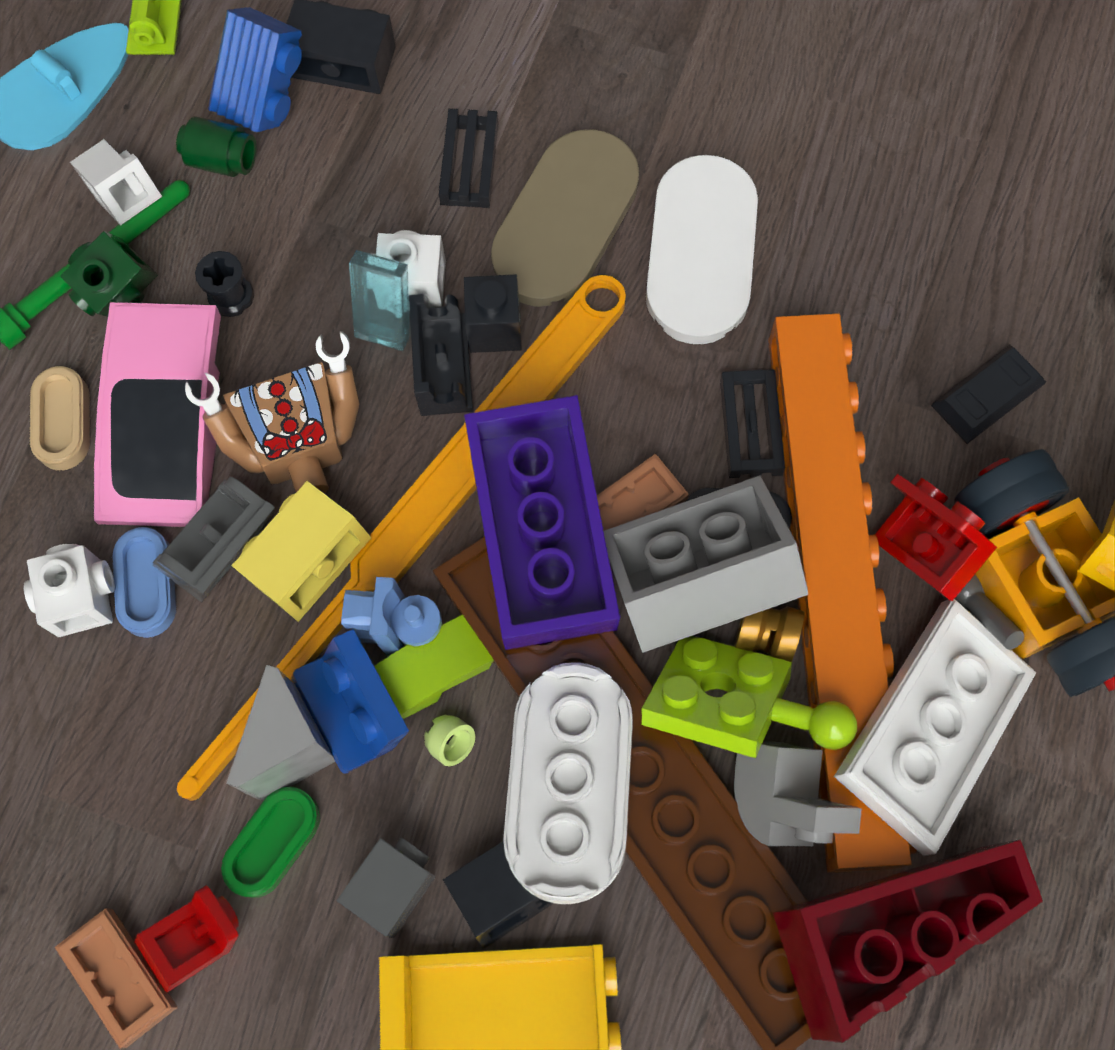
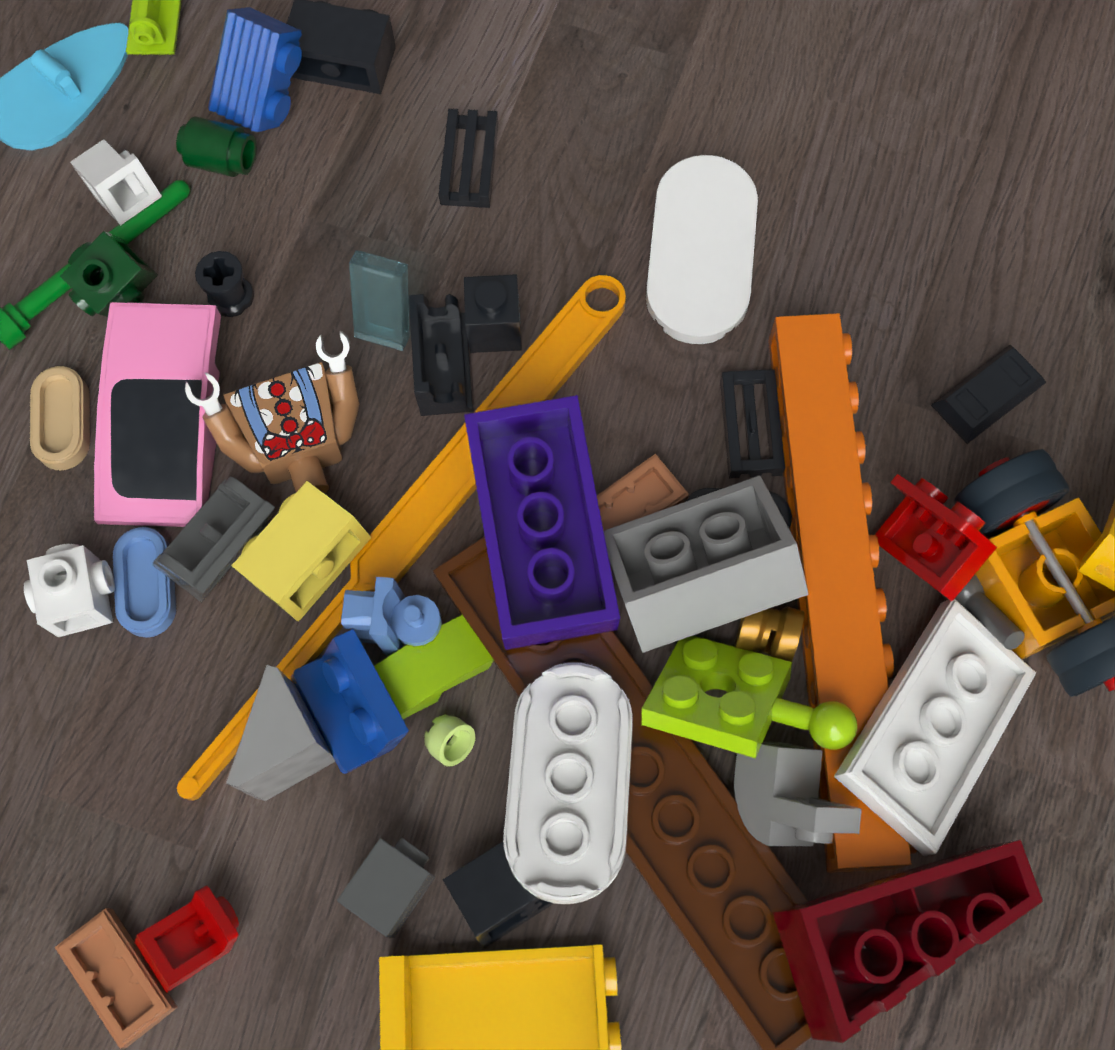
(270, 842): green tile -> none
(424, 260): white brick -> none
(566, 216): dark tan tile -> none

